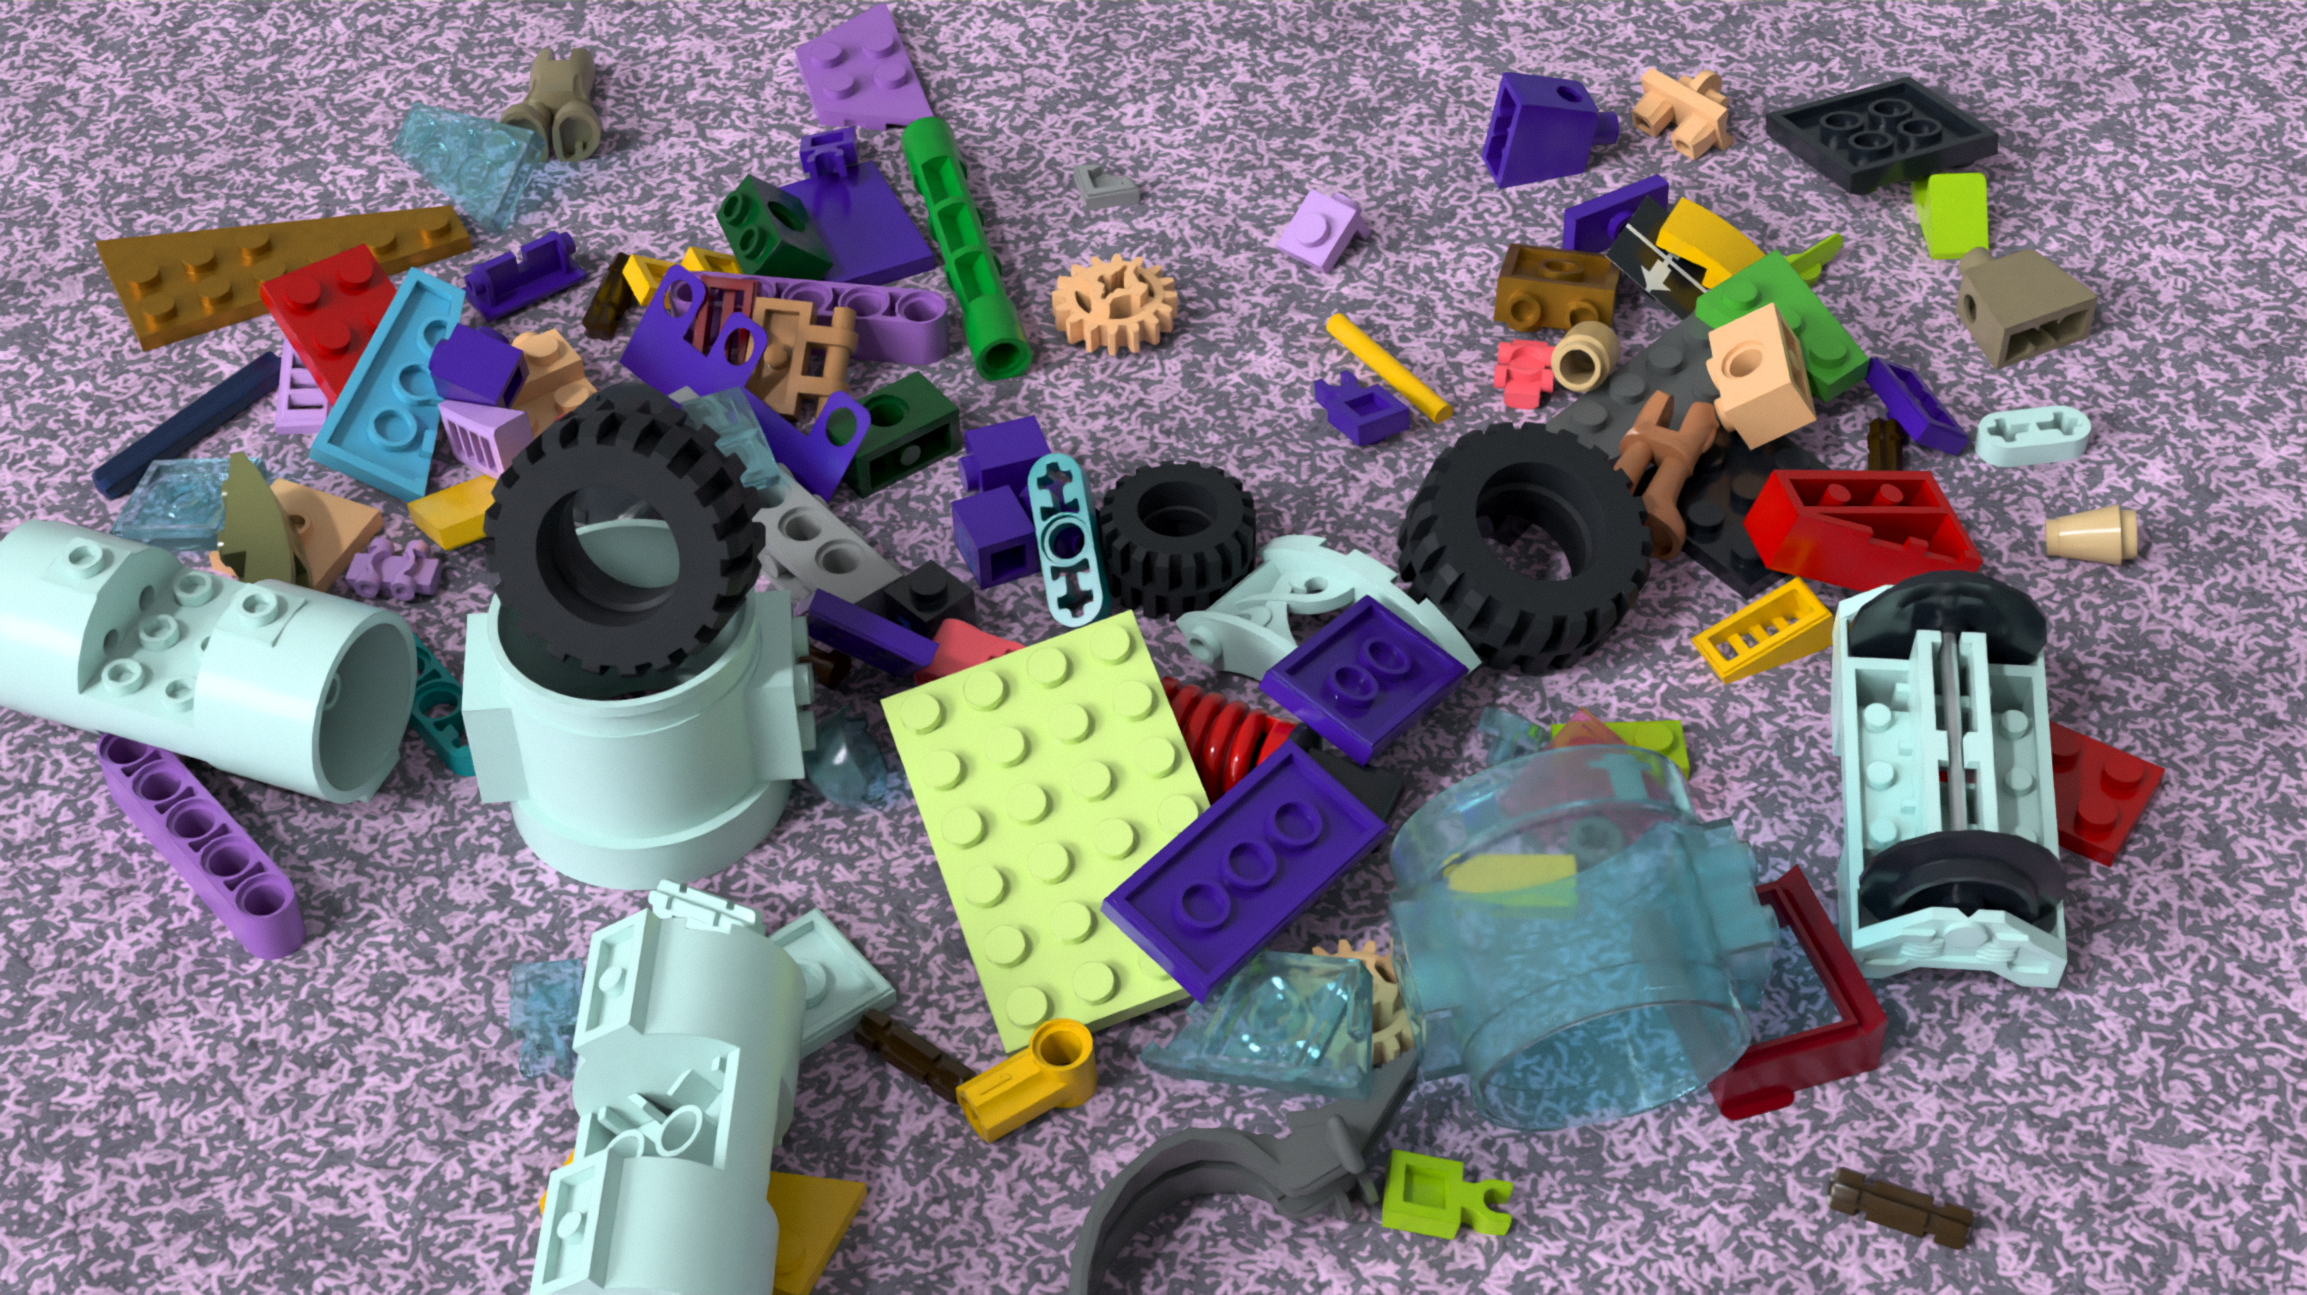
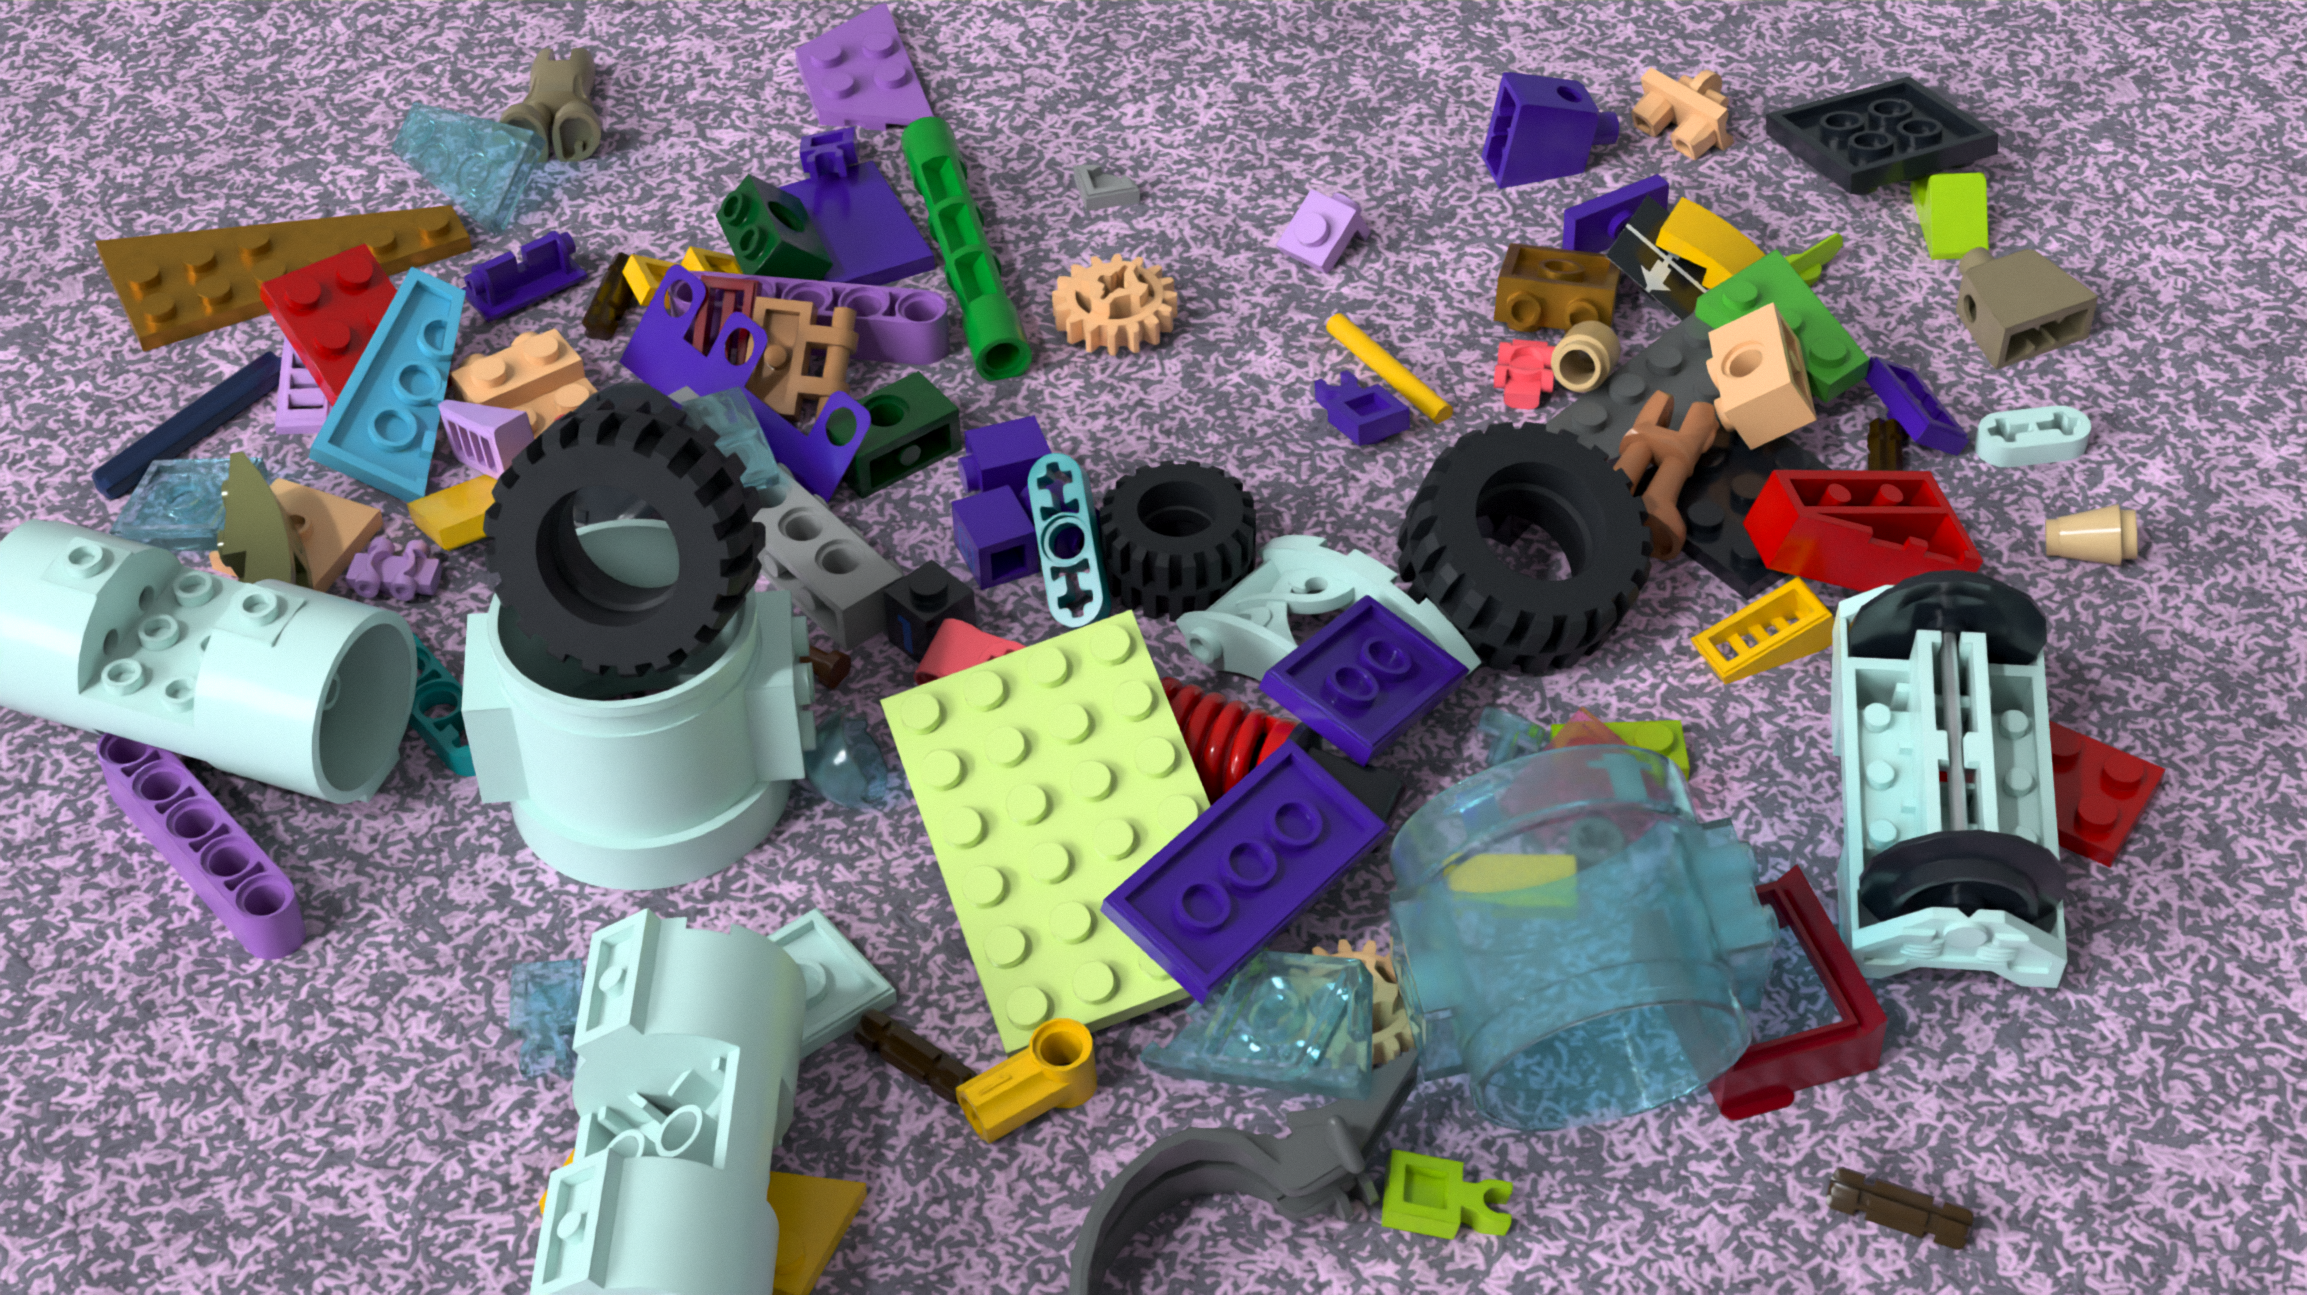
(478, 367): dark purple brick -> none
(703, 908): light aqua axle -> none
(865, 634): dark purple tile -> none

